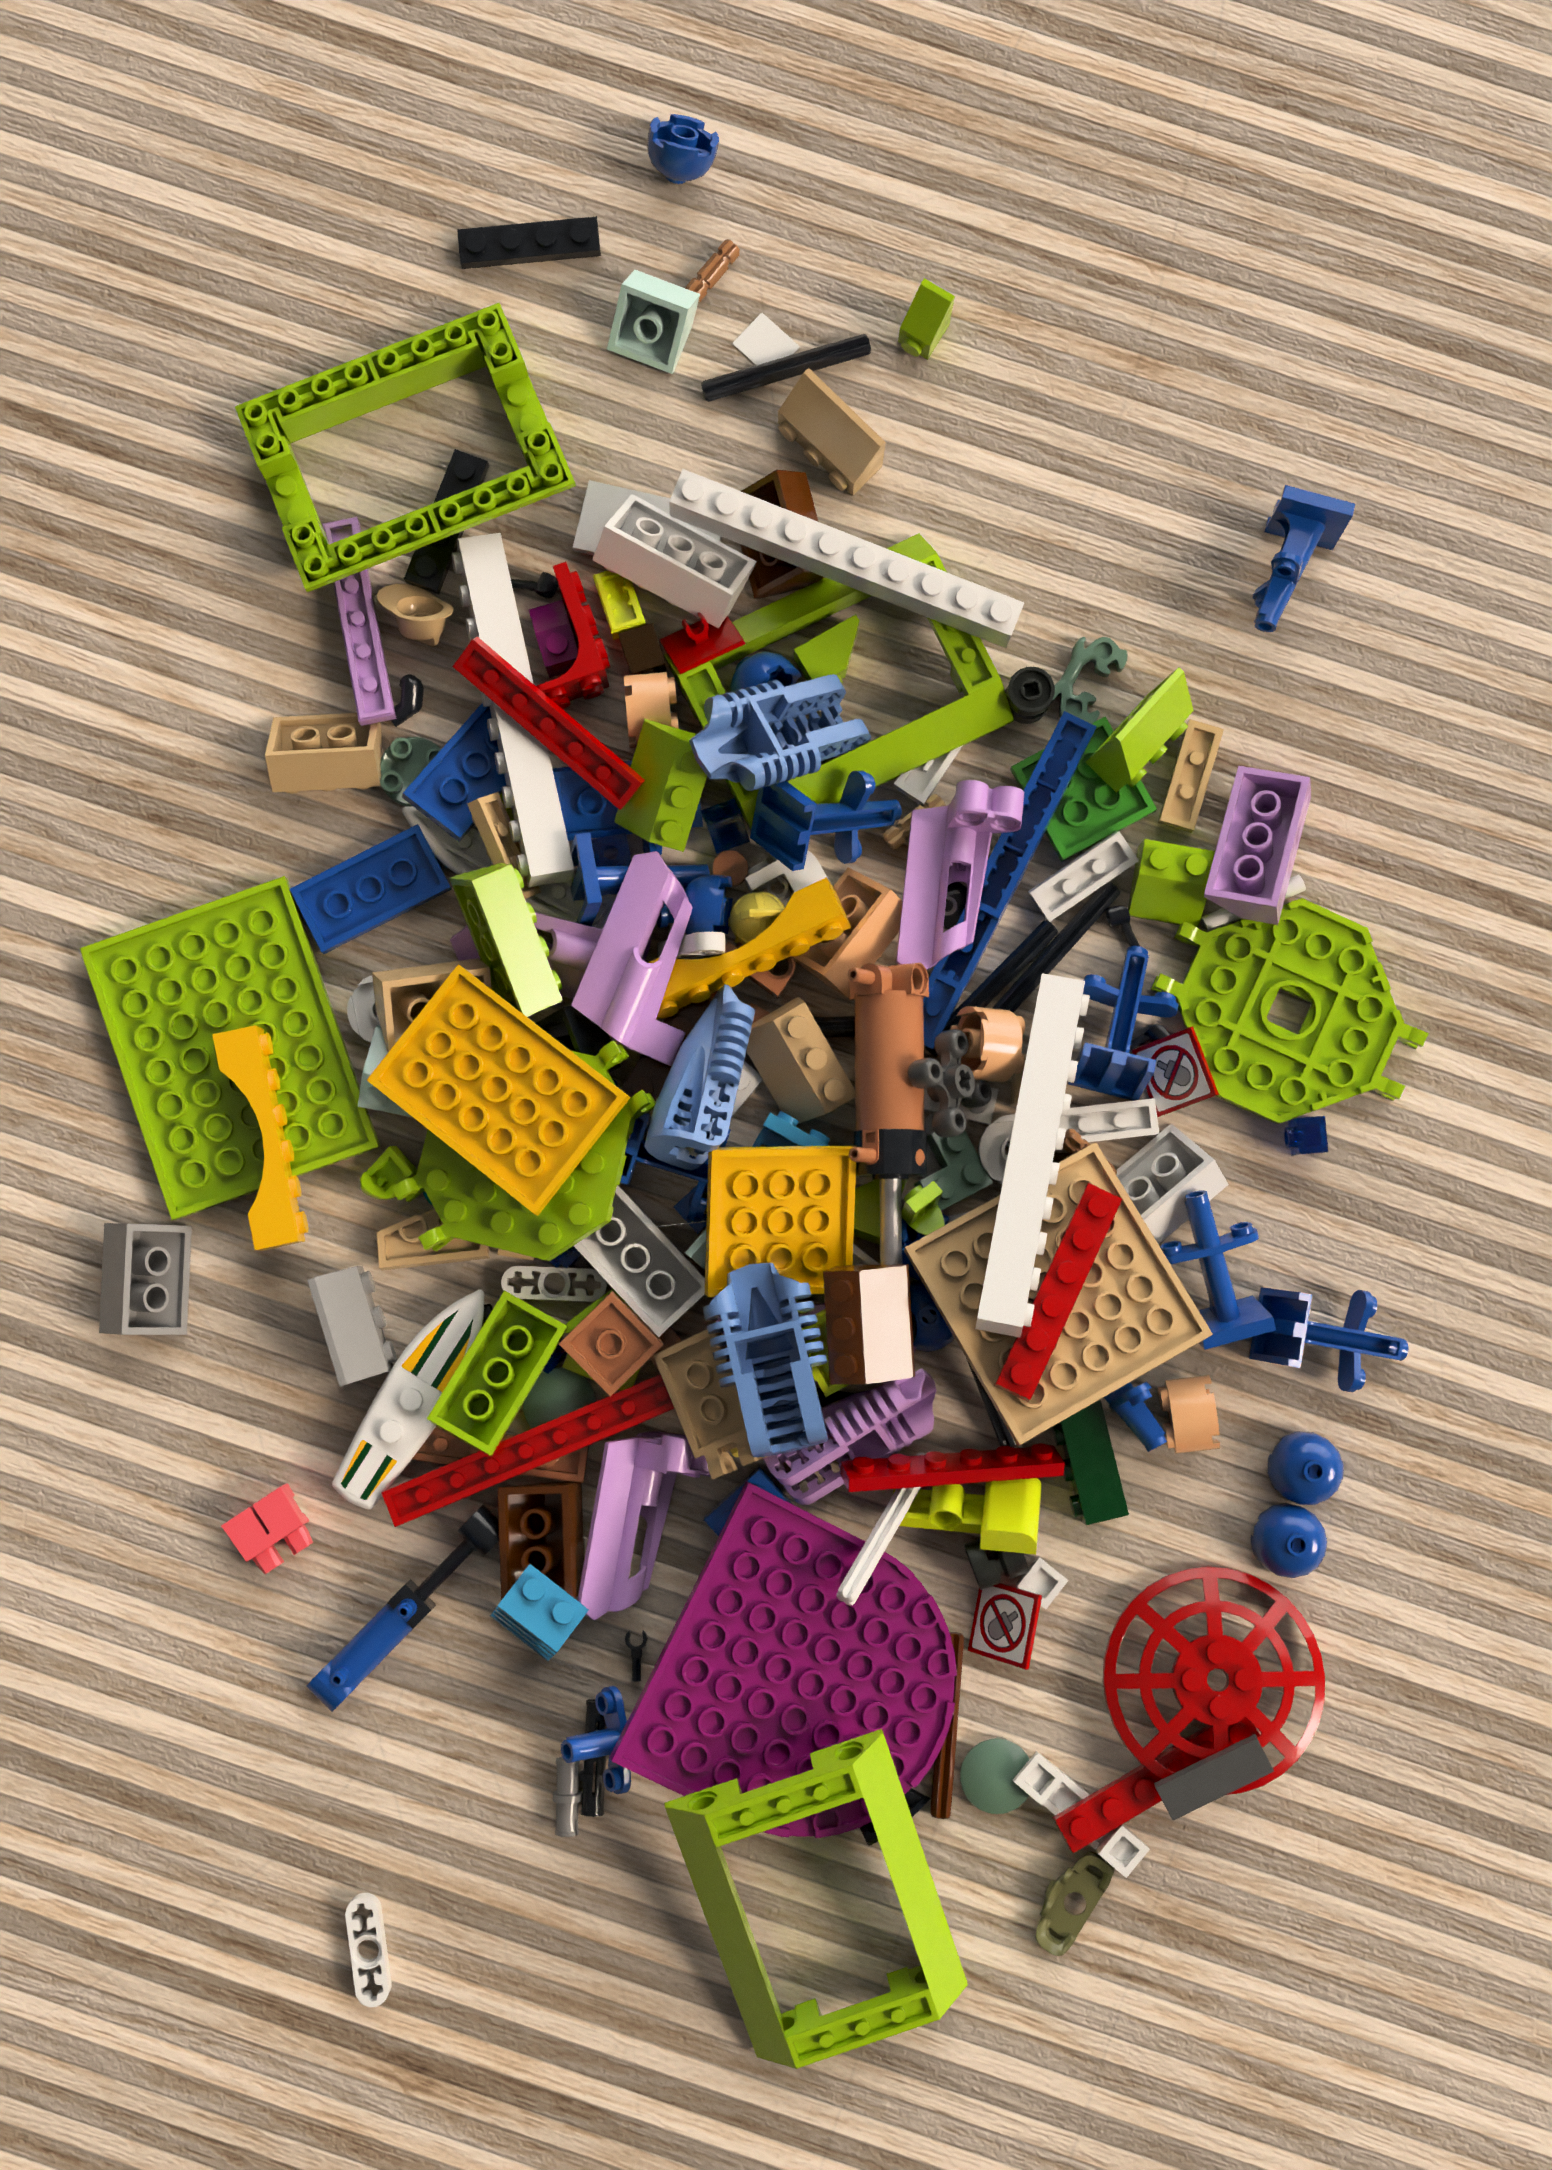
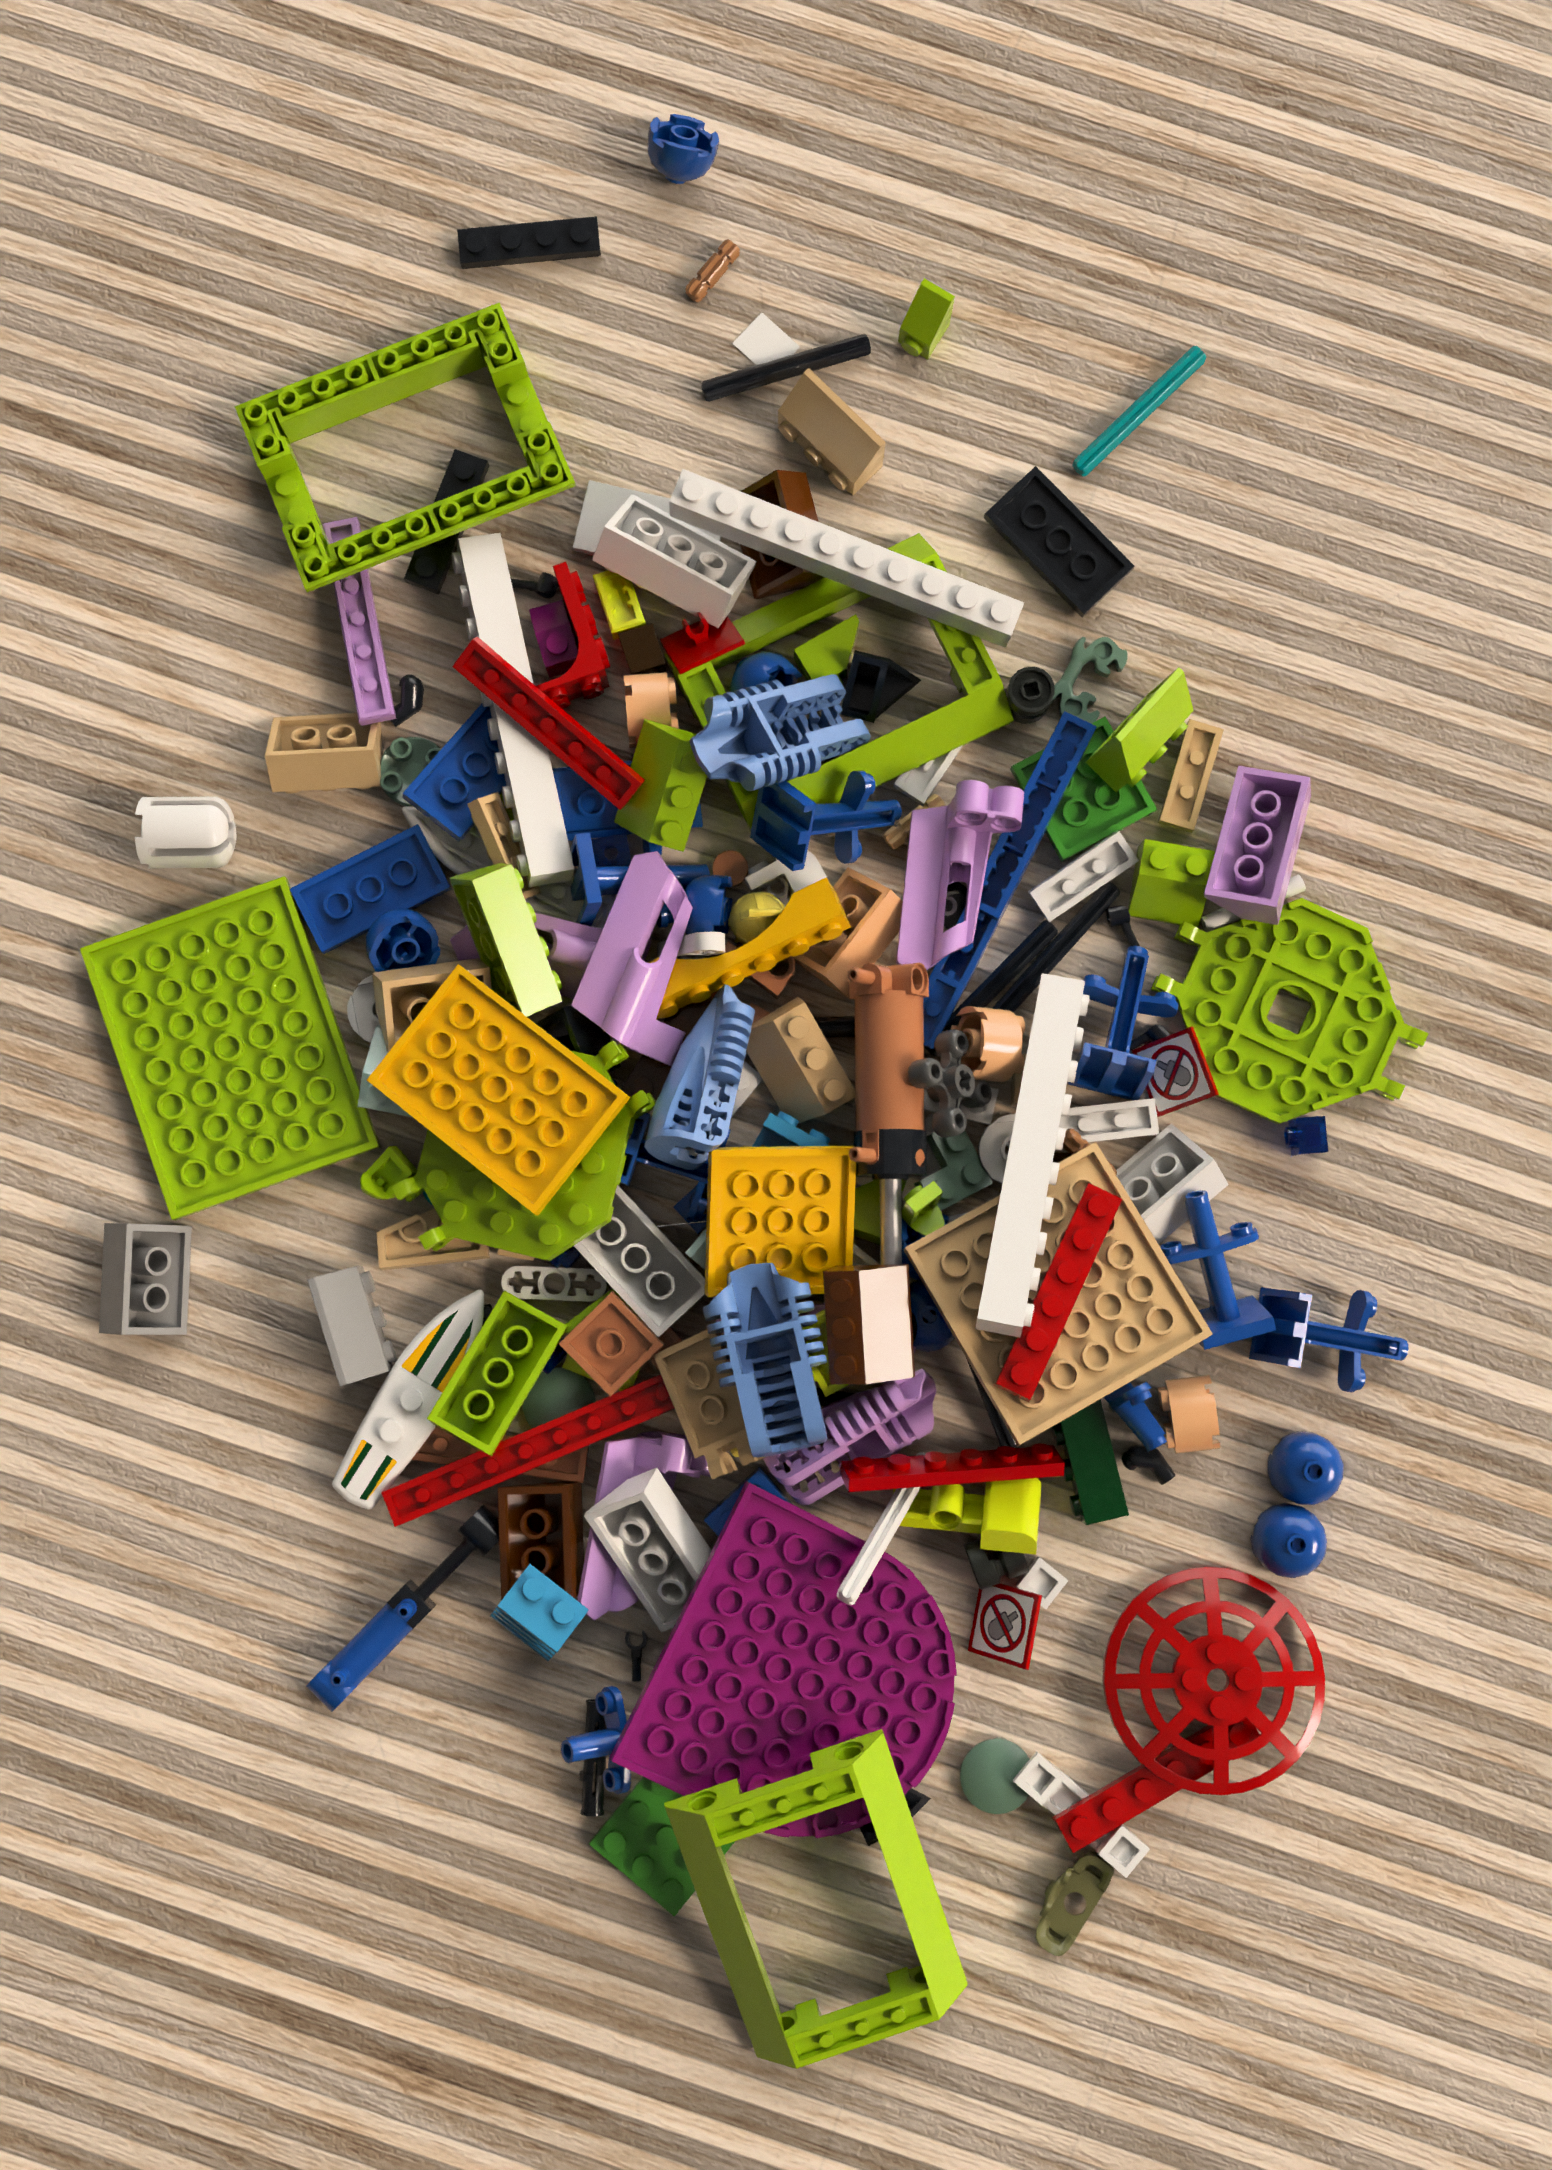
(185, 832): none -> white cylinder
(266, 1524): coral hips -> none
(275, 1212): yellow arch -> none
(381, 1975): white beam -> none
(401, 941): none -> blue cylinder
(416, 611): tan piece -> none
(567, 1798): light grey pin -> none
(644, 1846): none -> bright green plate
(651, 1543): none -> white slope
(652, 321): light aqua slope -> none
(725, 826): plate -> none
(874, 686): none -> black slope
(944, 1763): reddish brown axle -> none
(1059, 541): none -> black plate
(1139, 411): none -> teal axle
(1139, 1457): none -> black arm
(1213, 1777): dark grey tile -> none
(1304, 522): blue piece -> none

